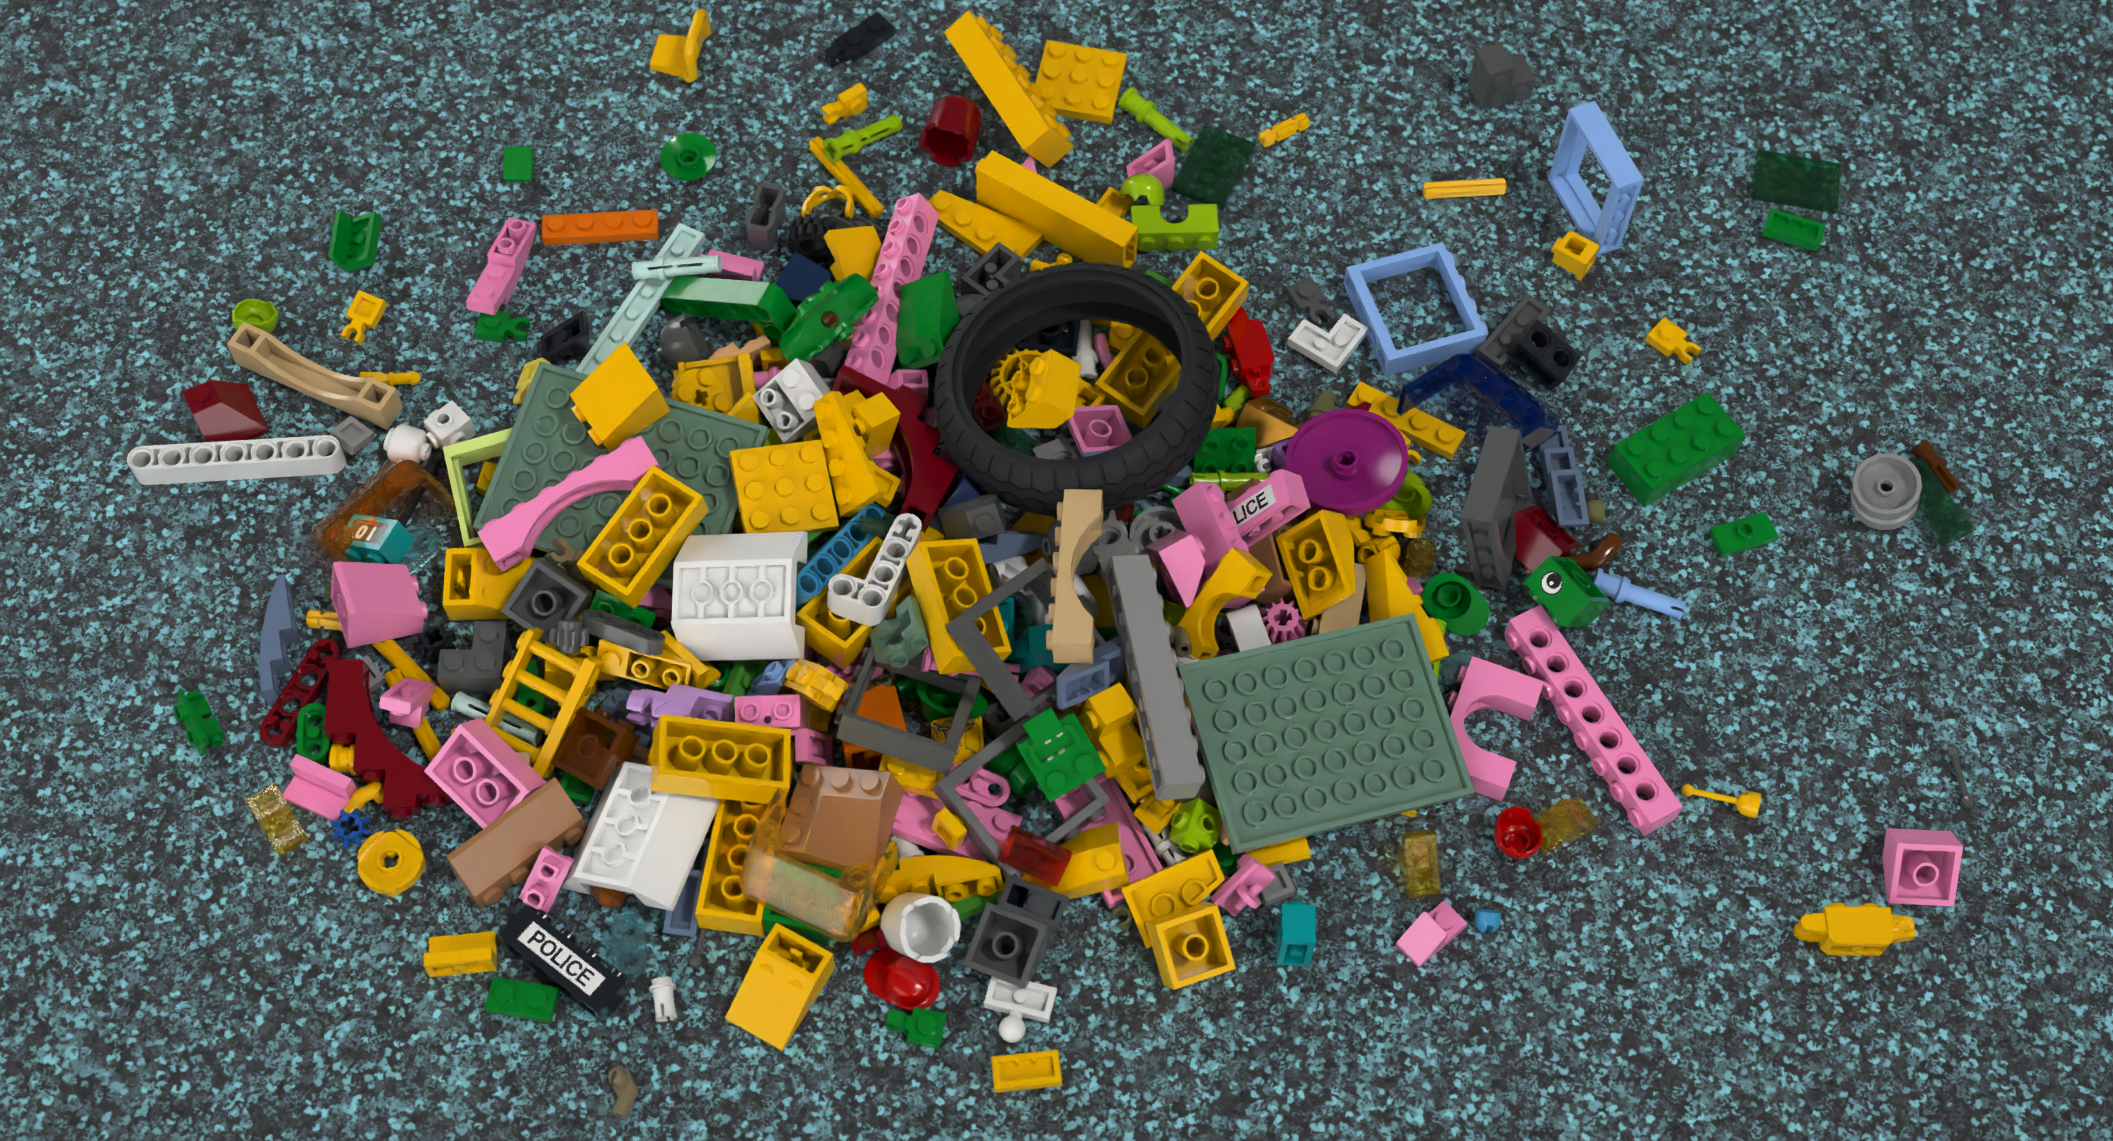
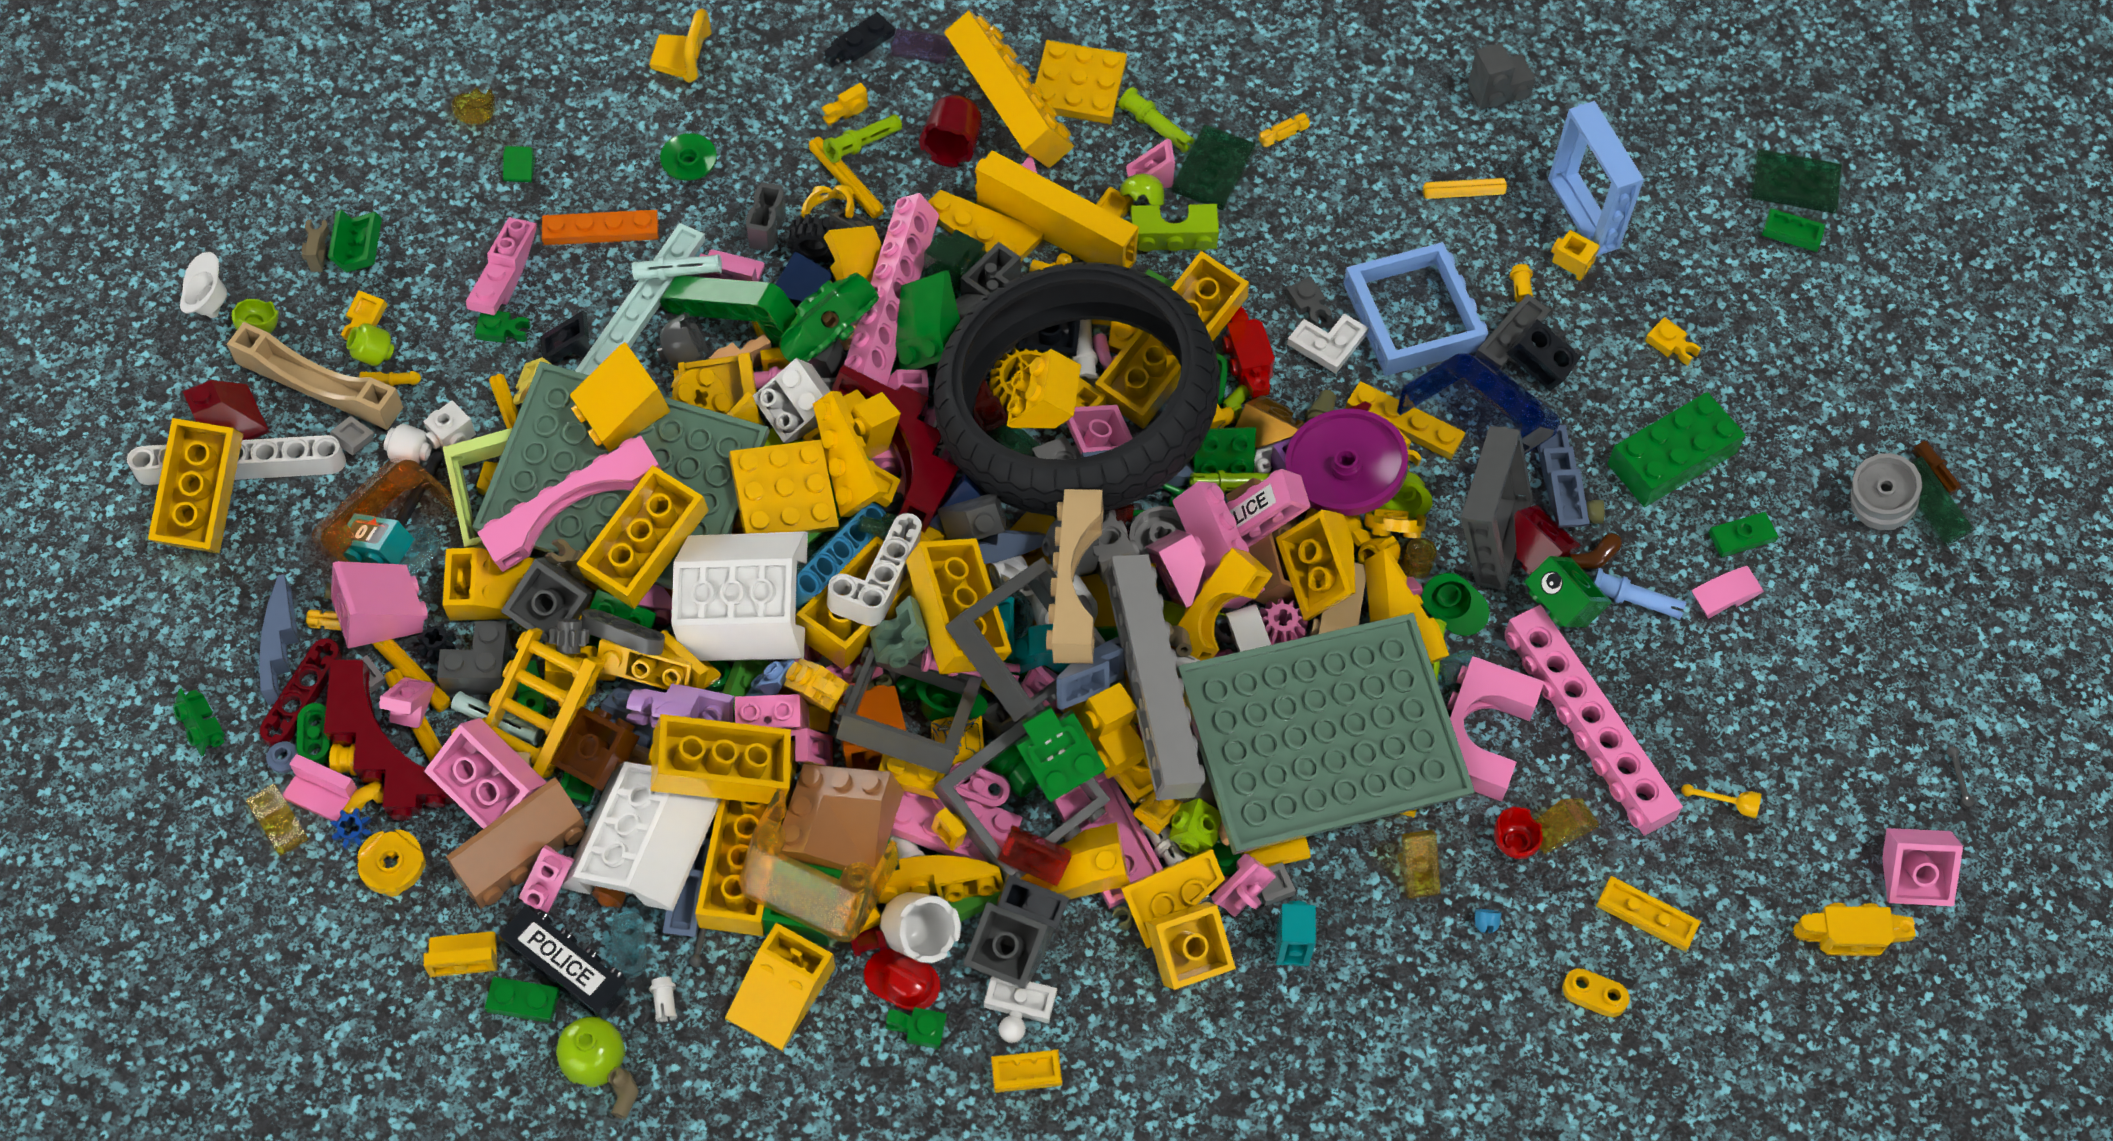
(195, 485): none -> yellow brick
(202, 288): none -> white piece
(277, 749): none -> sand blue plate
(315, 248): none -> dark tan plate
(370, 344): none -> lime head
(474, 107): none -> clear yellow hair
(504, 399): none -> yellow axle
(590, 1051): none -> lime cylinder
(920, 46): none -> clear purple tile
(954, 254): none -> clear green brick
(1431, 933): bright pink slope -> none
(1521, 279): none -> yellow pin
(1596, 993): none -> yellow plate
(1648, 913): none -> yellow tile
(1726, 590): none -> bright pink slope

